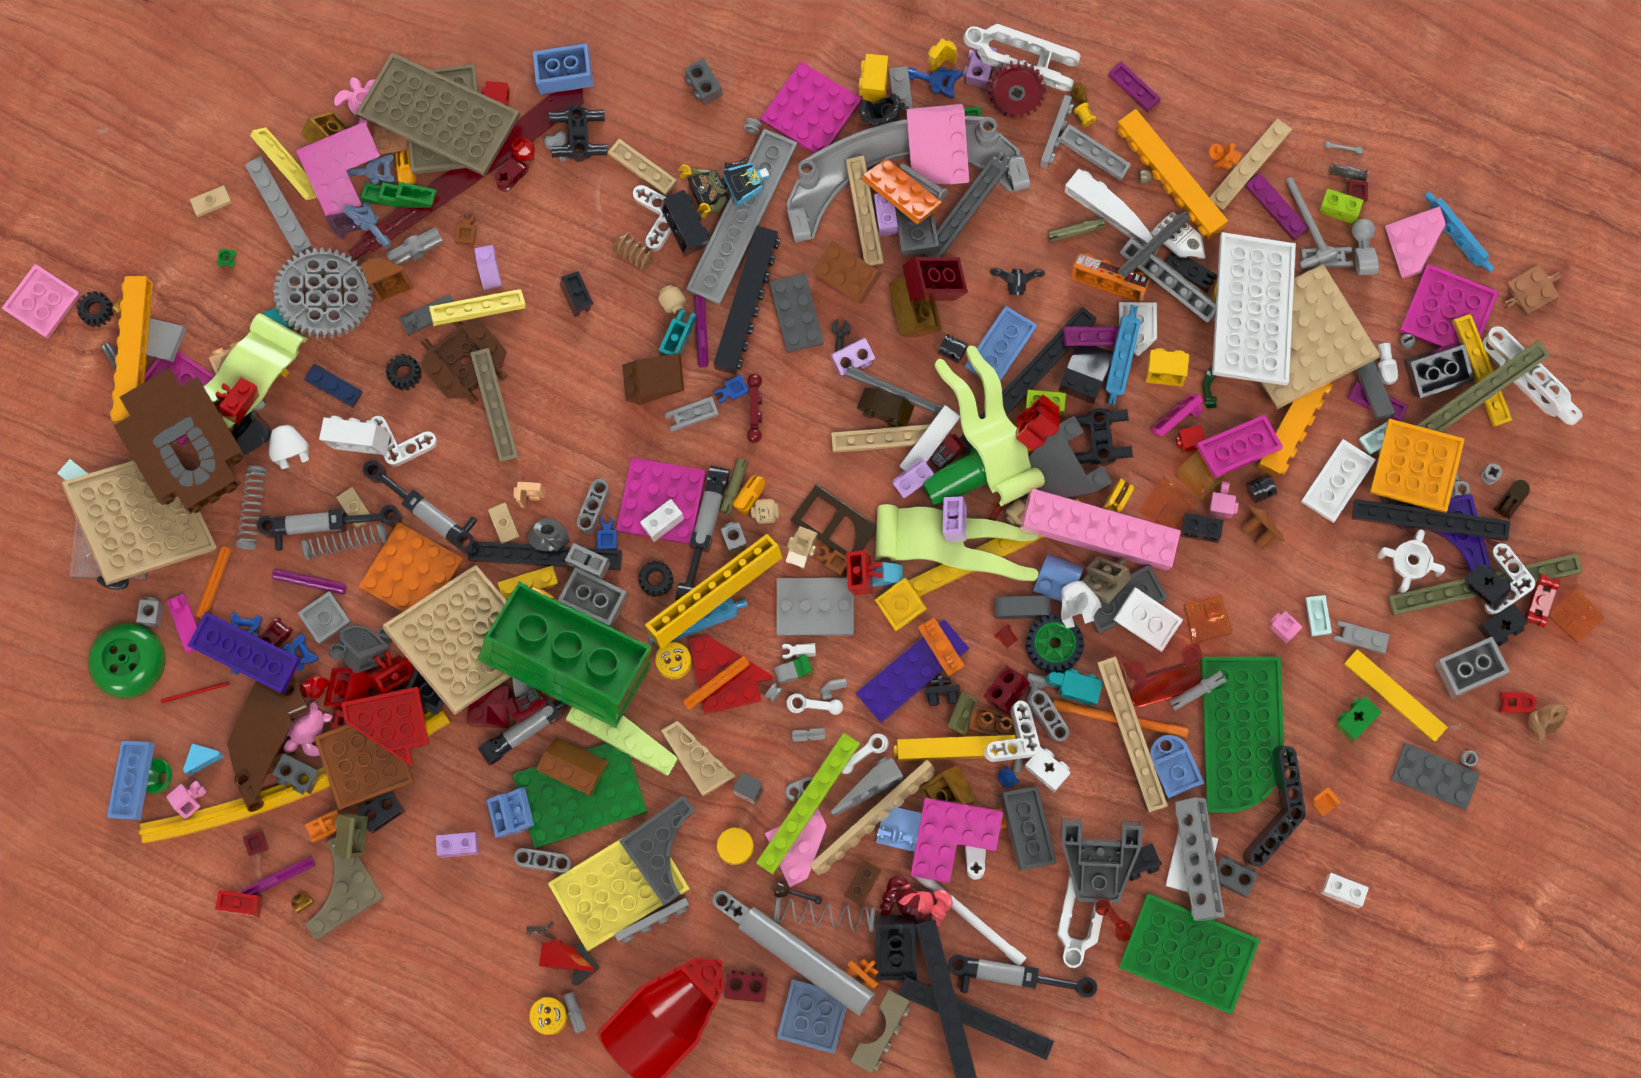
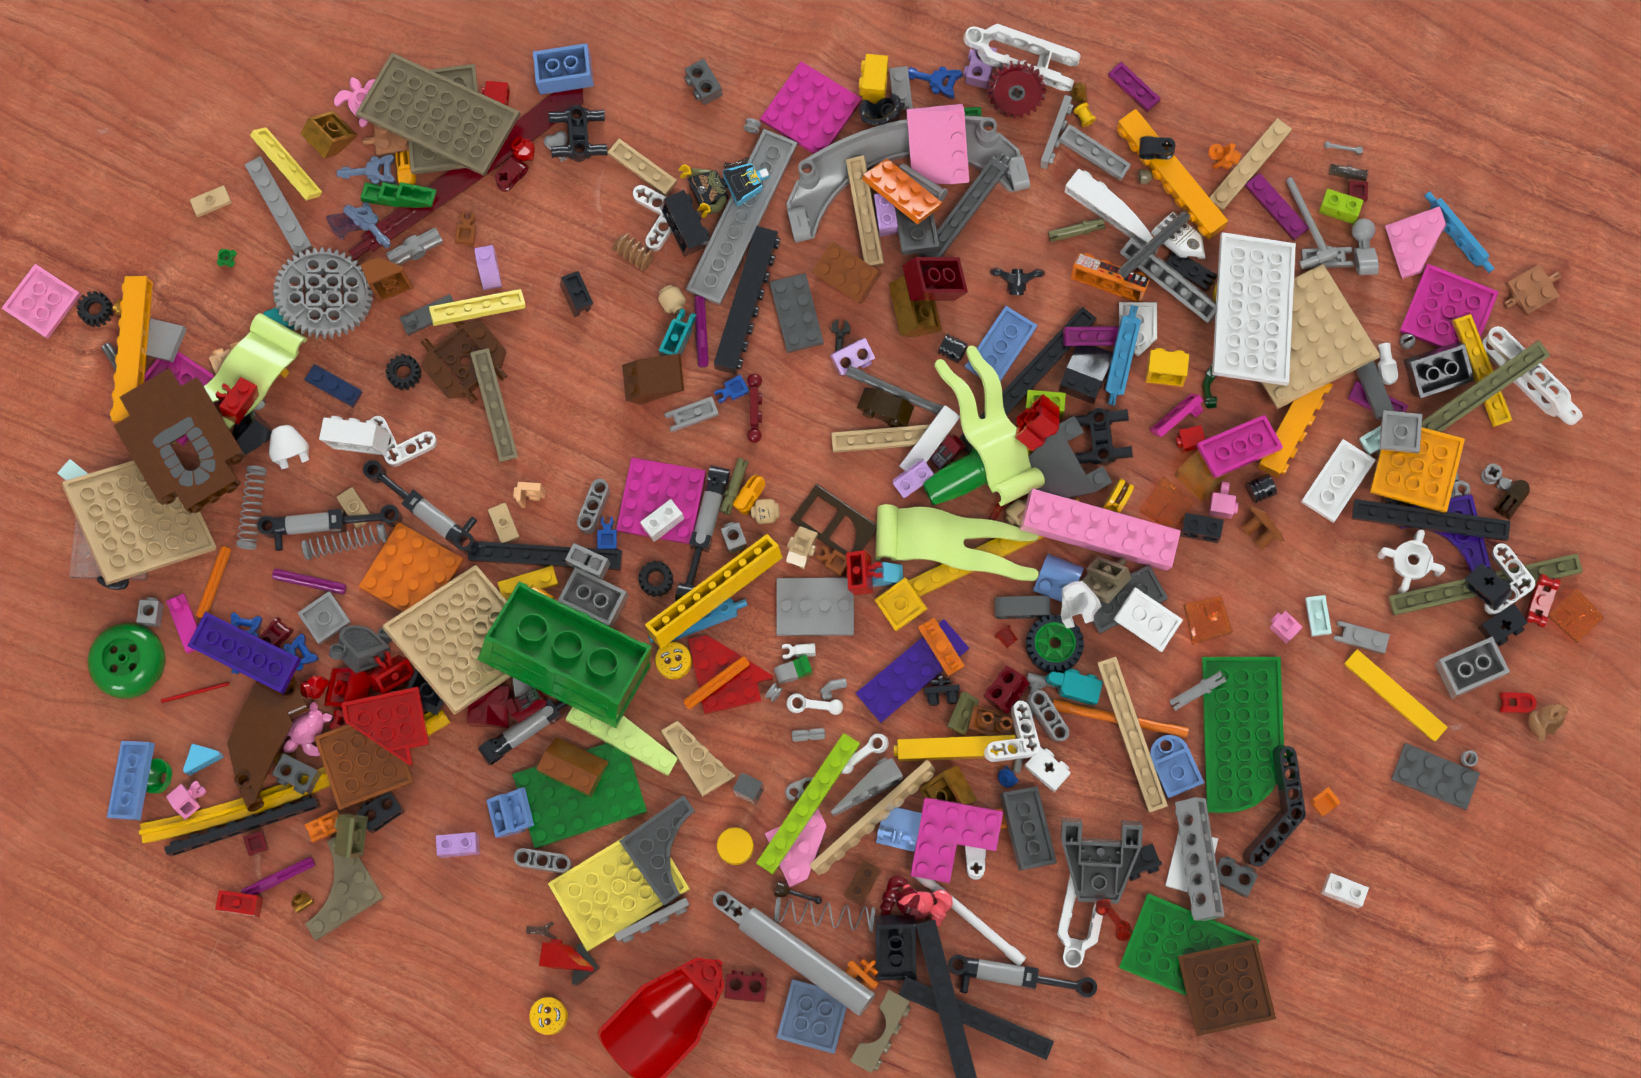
(234, 828): none -> black plate
(327, 166): plate -> none
(548, 535): dark grey piece -> none
(574, 1012): light grey axle -> none
(942, 51): yellow bracket -> none
(954, 519): lavender brick -> none
(1154, 148): none -> black piece
(1166, 682): clear red windscreen -> none
(1226, 987): none -> reddish brown plate
(1353, 729): green brick -> none
(1400, 431): none -> light grey plate
(1504, 484): none -> light grey piece

